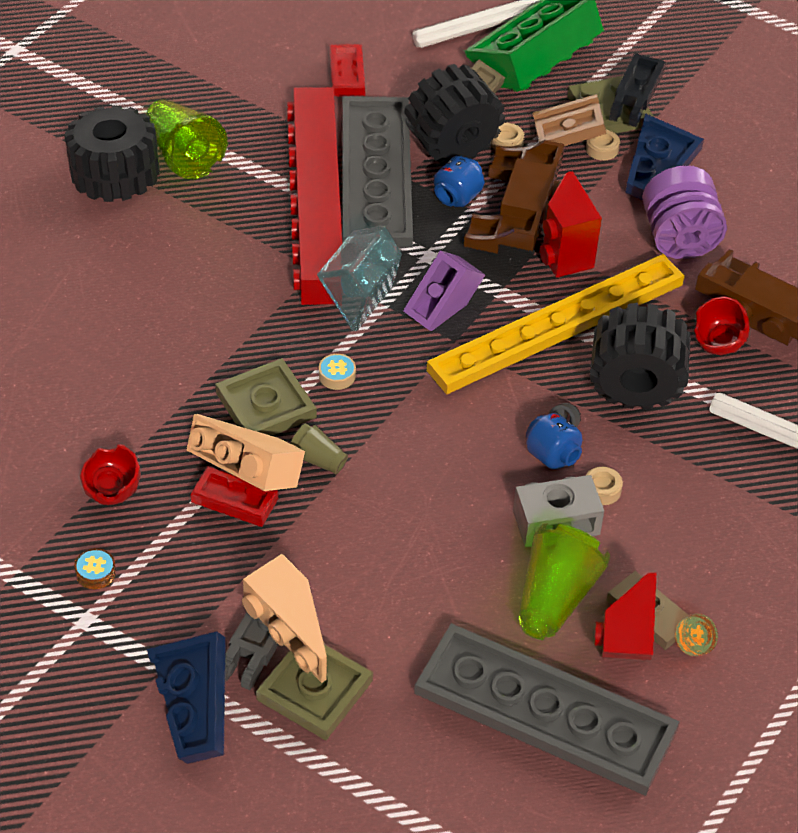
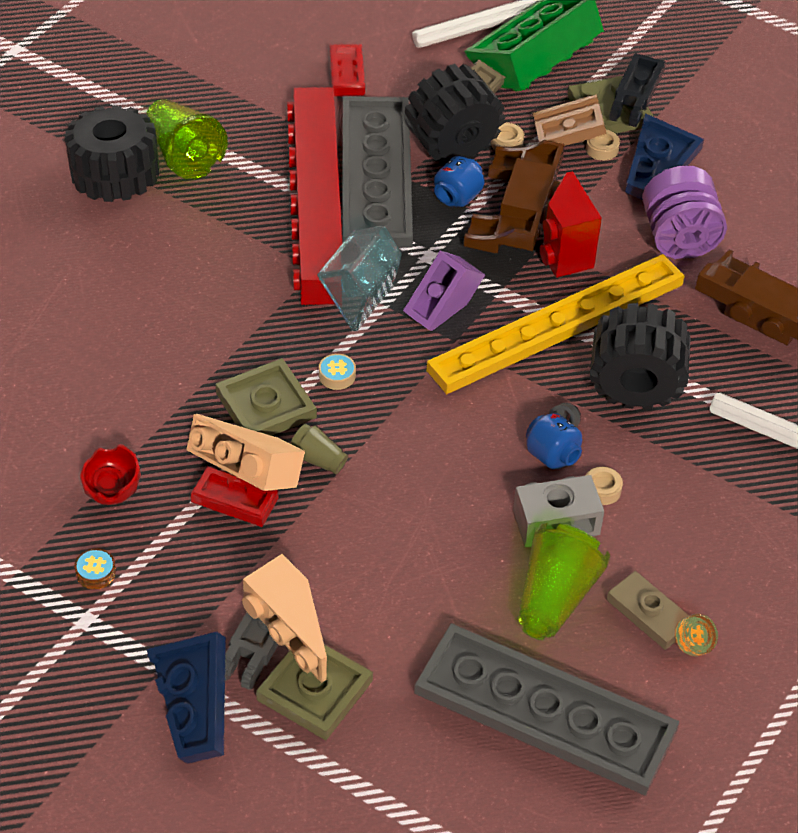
(630, 623): red slope -> none
(721, 325): red hair -> none

